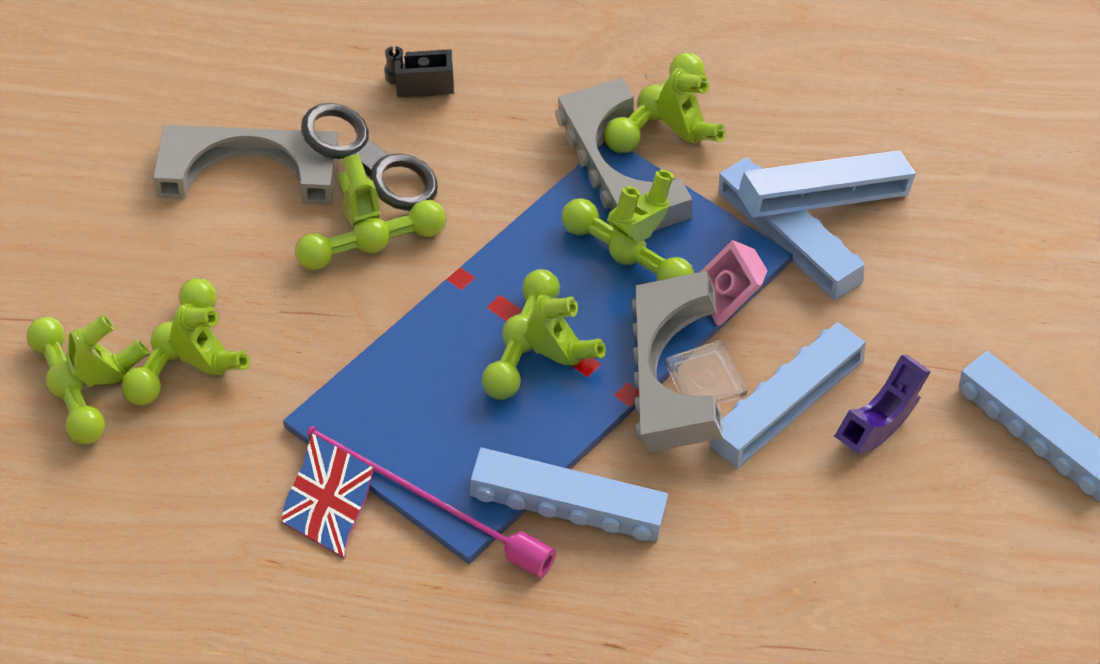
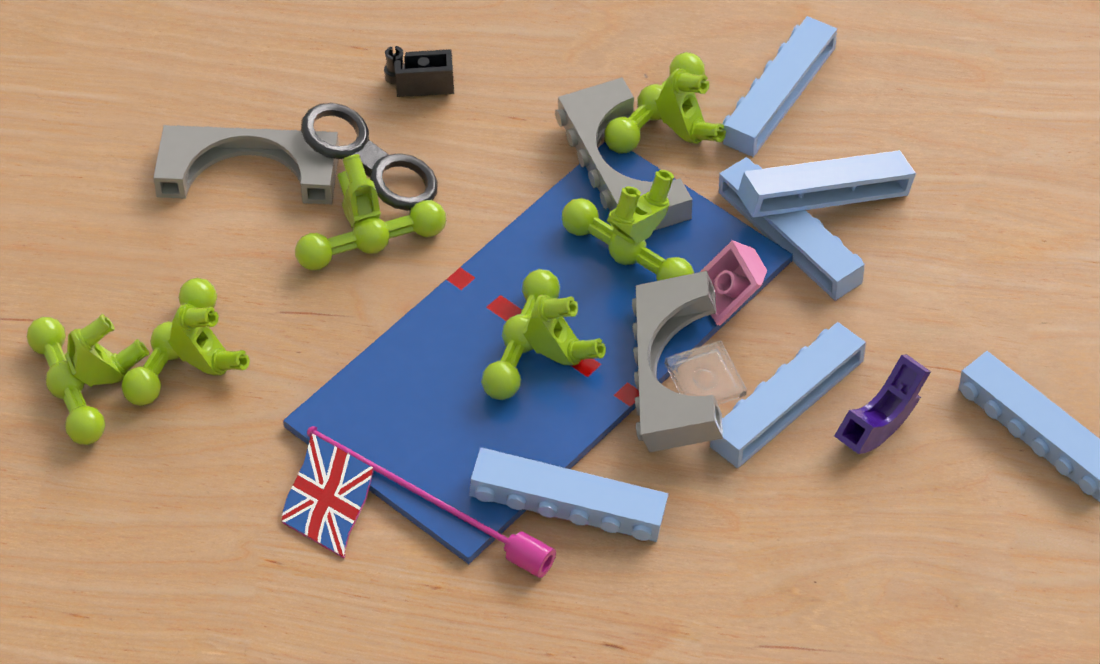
(779, 86): none -> light blue brick

